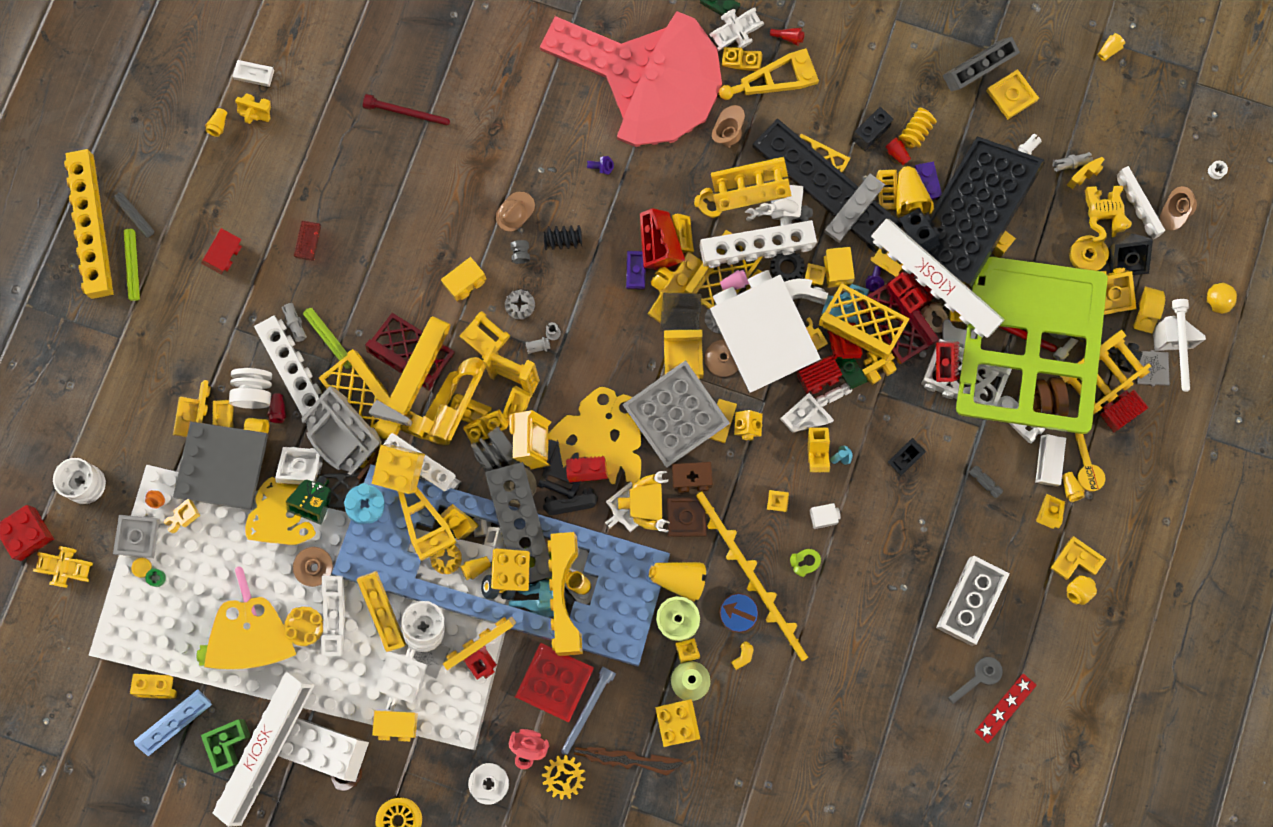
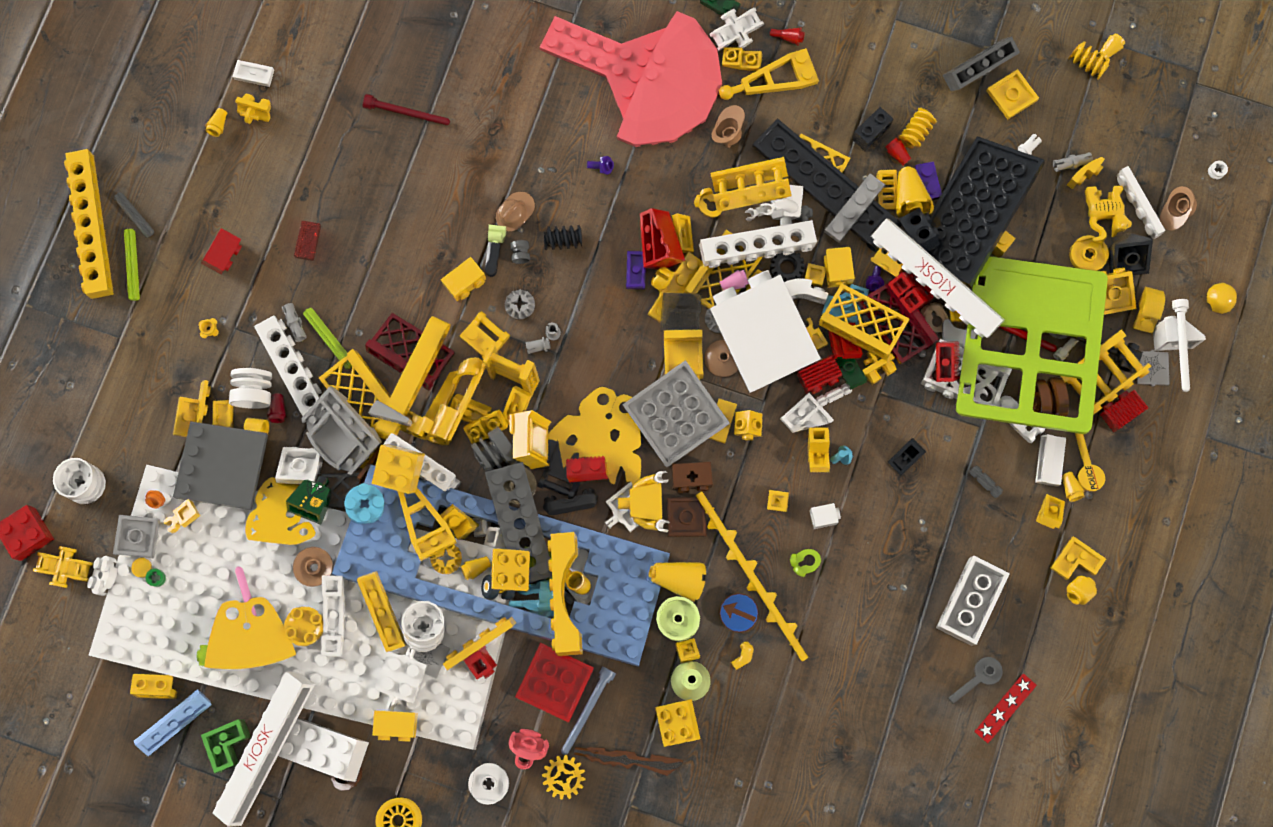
(103, 575): none -> white plate
(204, 324): none -> yellow plate
(496, 235): none -> piece
(1090, 60): none -> yellow piece

